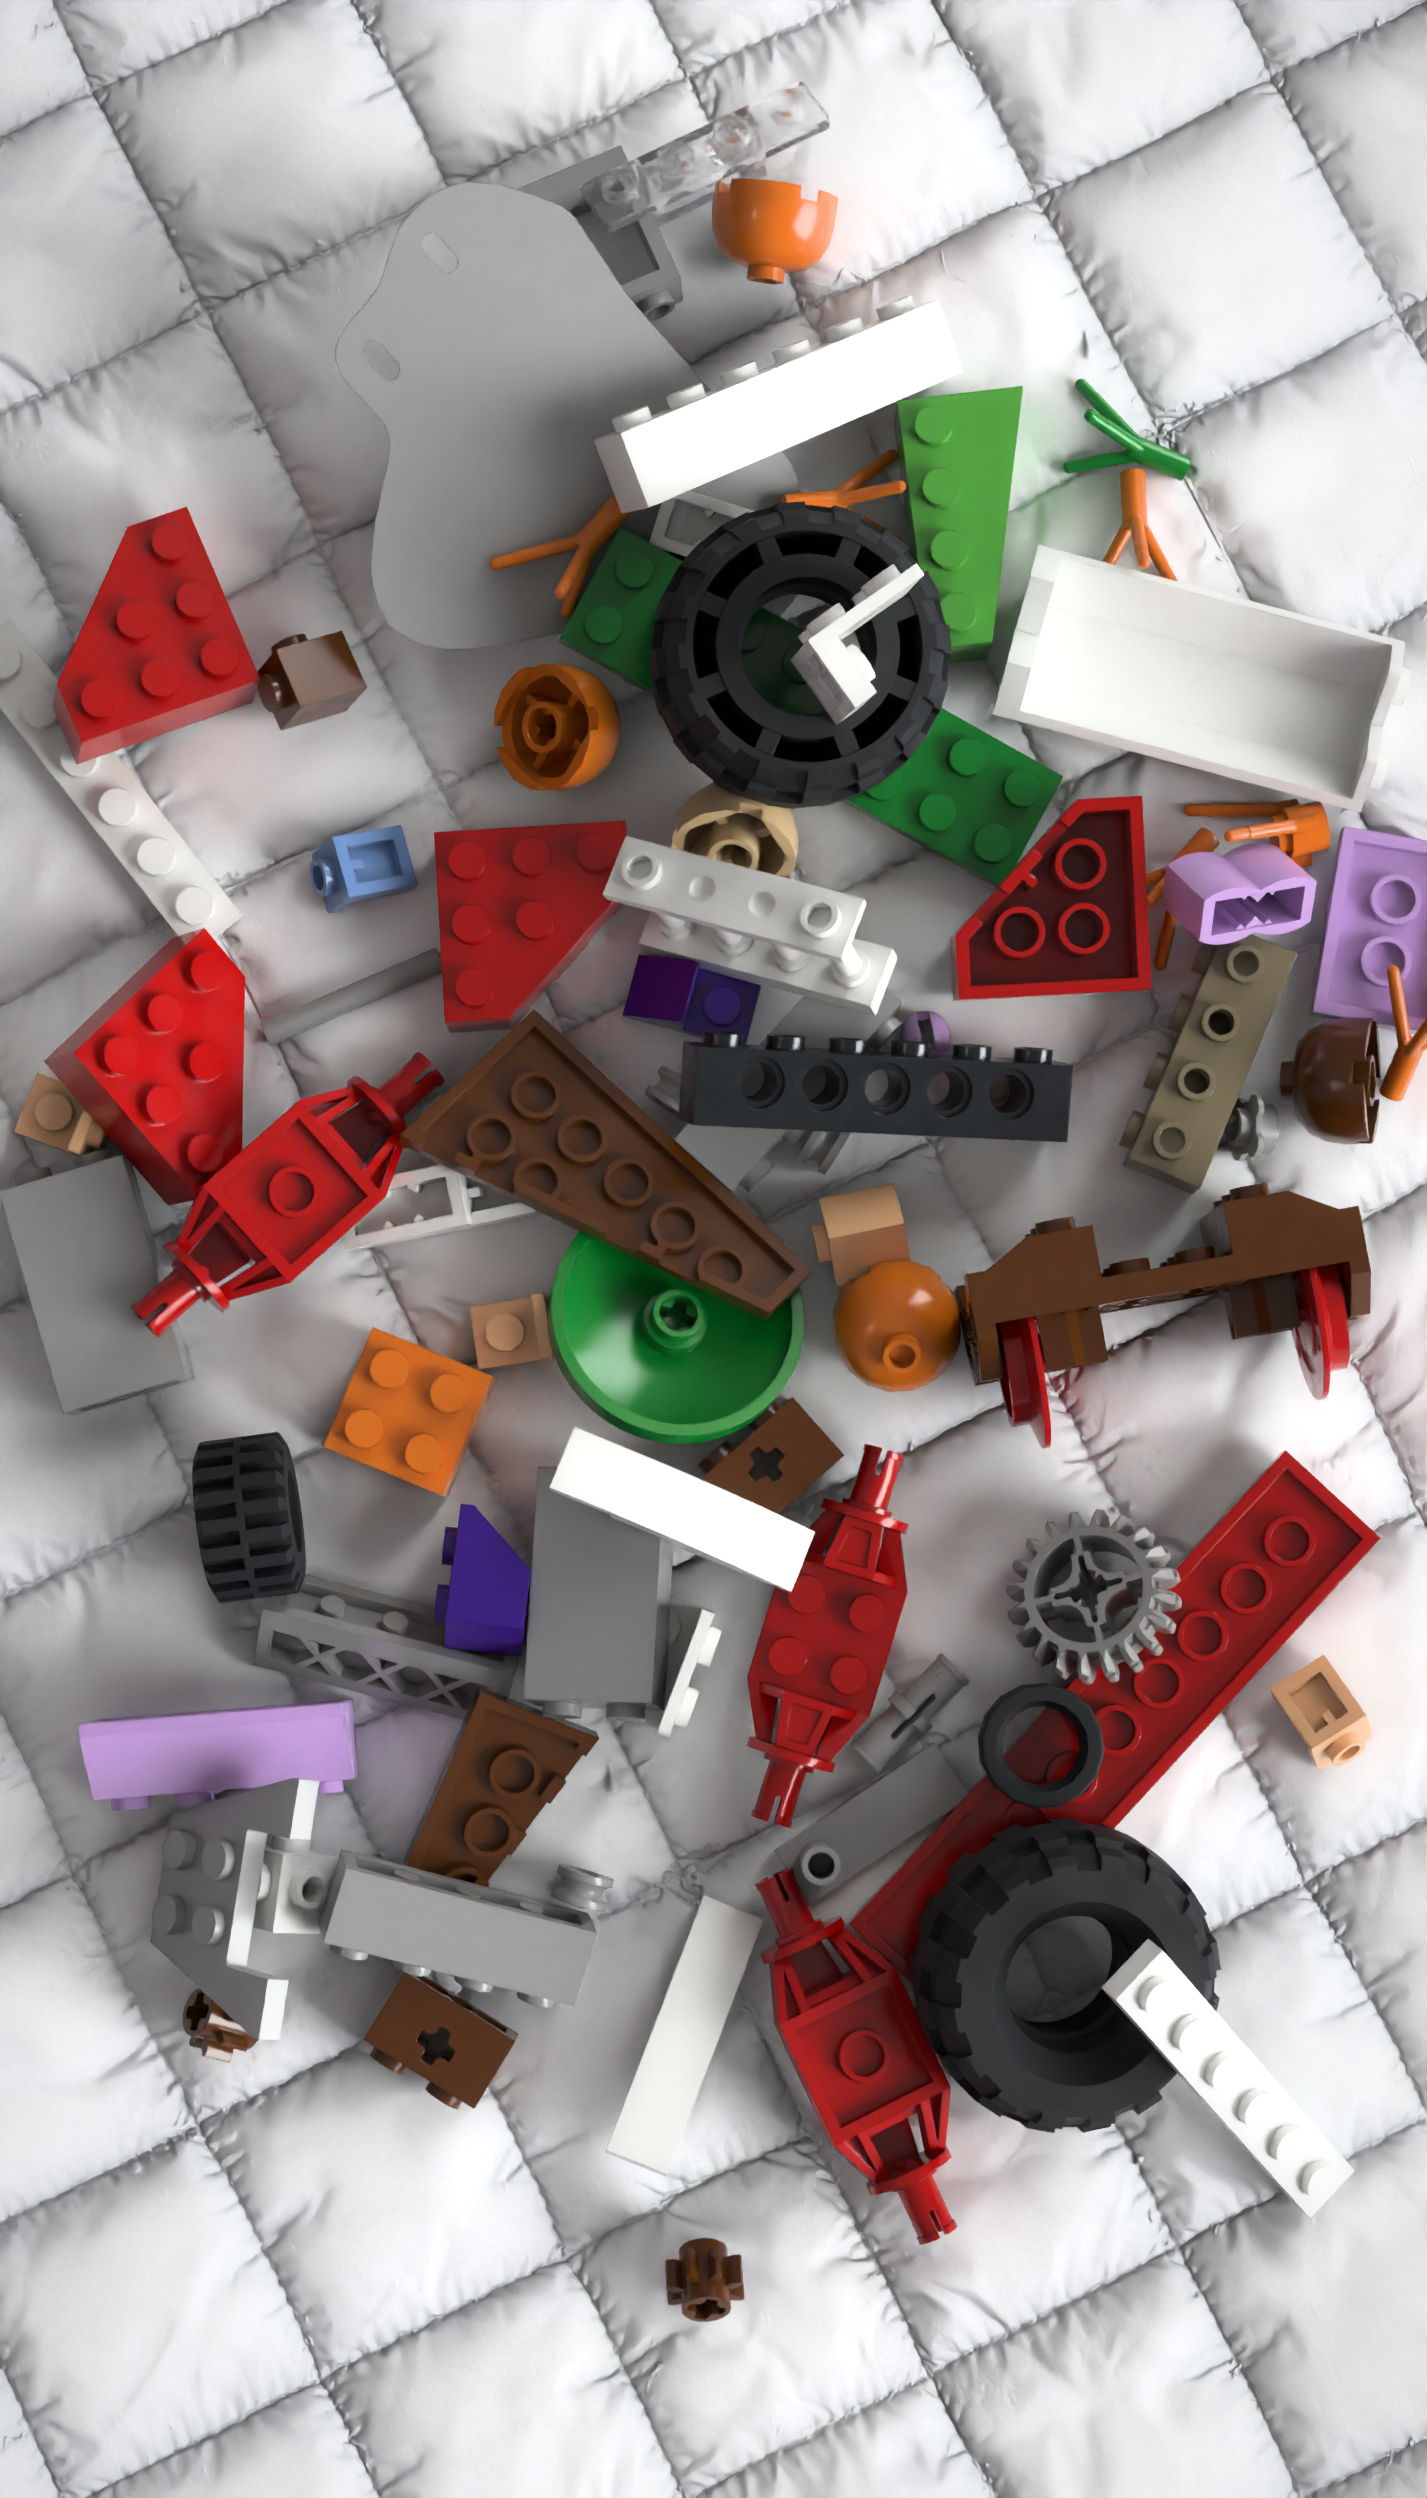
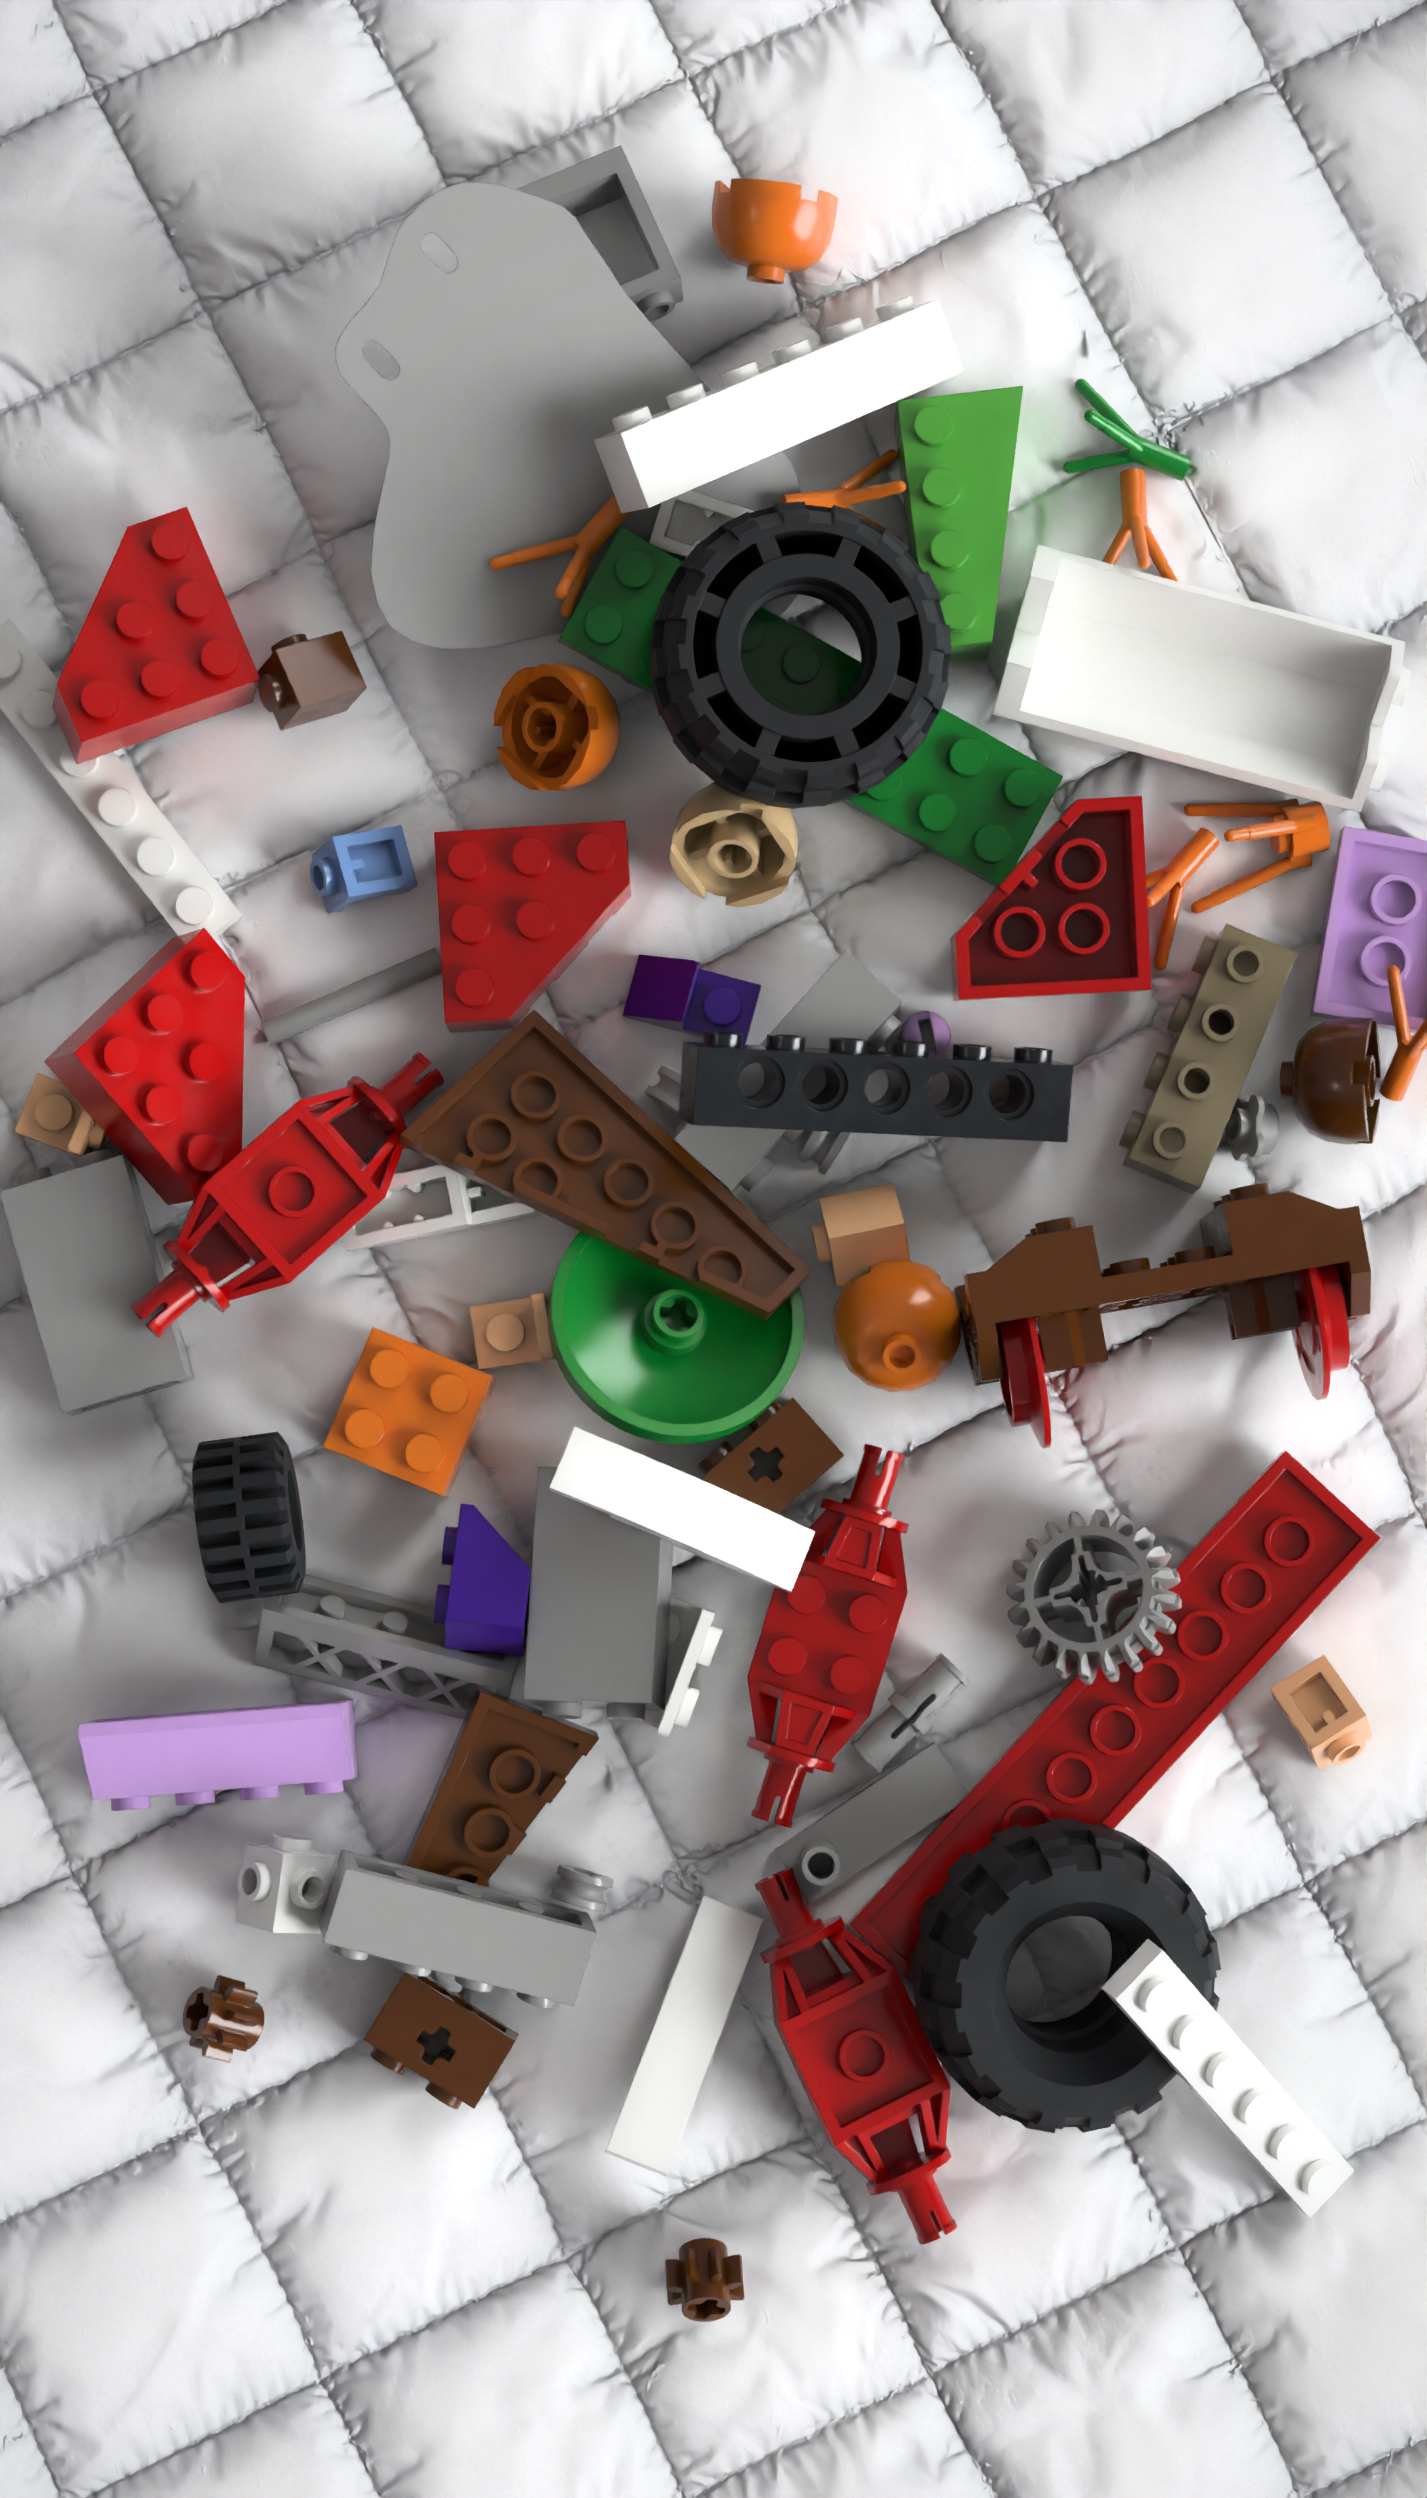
(212, 1894): light grey wing -> none
(685, 171): clear bracket -> none
(752, 925): white fence -> none
(842, 674): white bracket -> none
(1089, 1739): black tyre -> none
(1238, 893): lavender brick -> none

